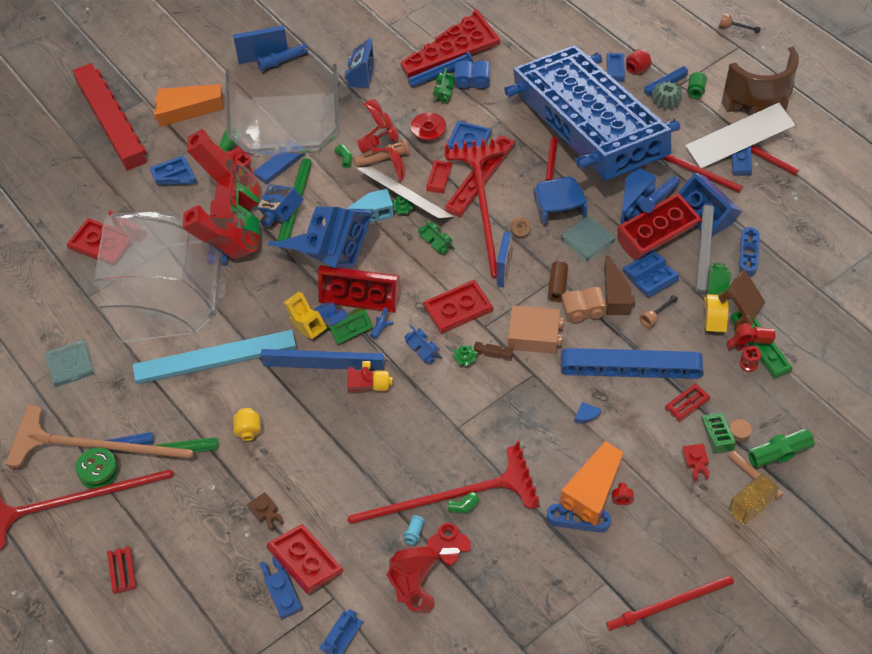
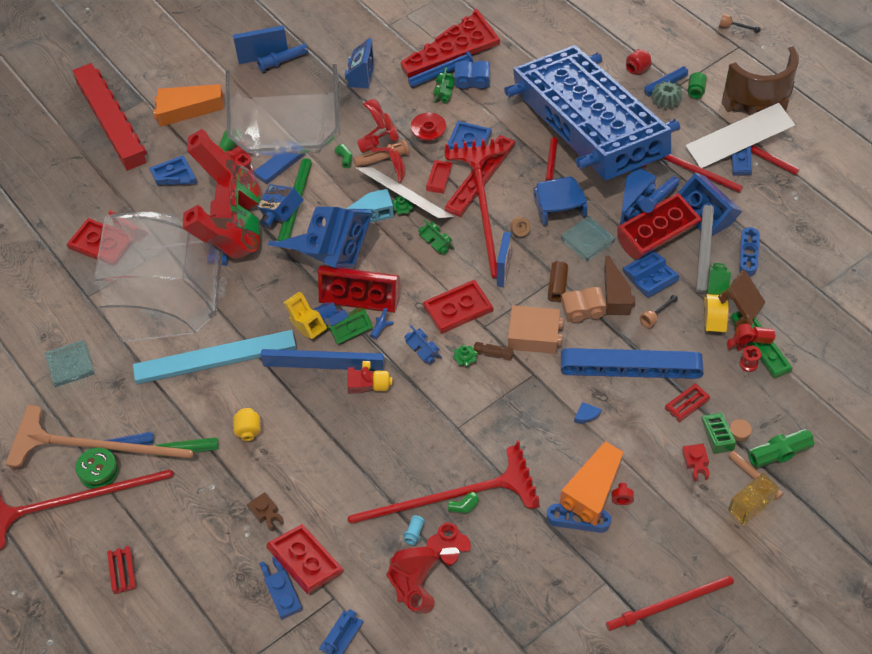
(616, 66): blue tile -> none

